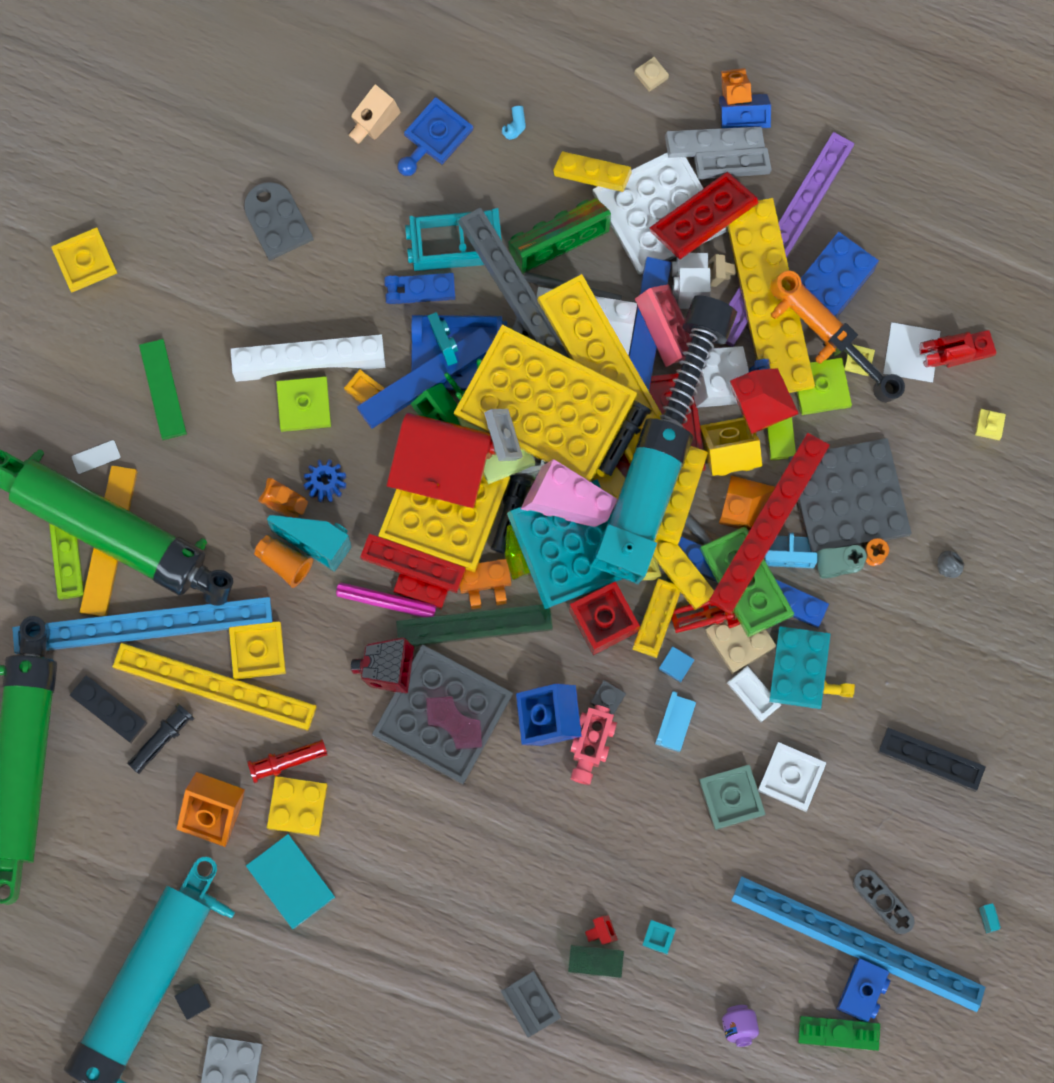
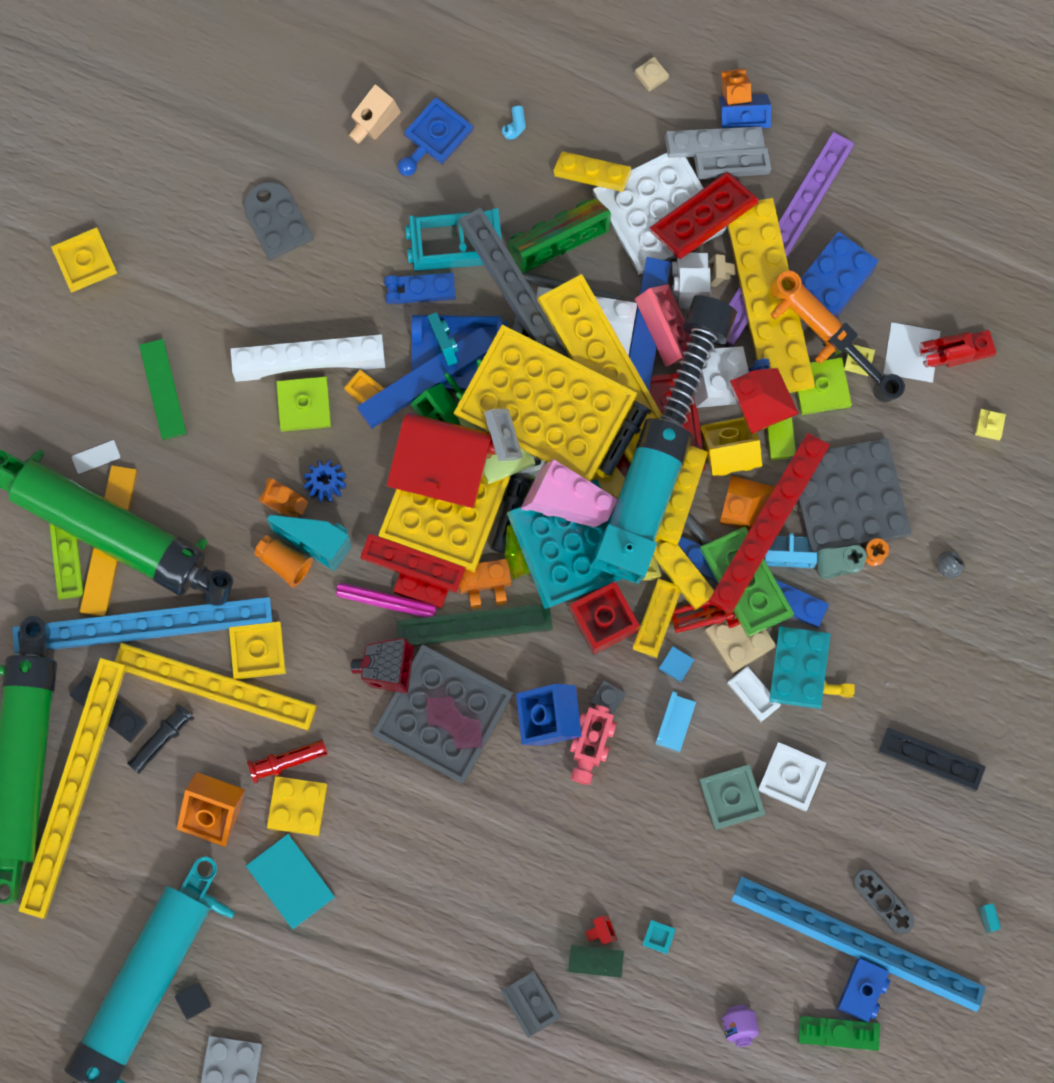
(72, 788): none -> yellow plate

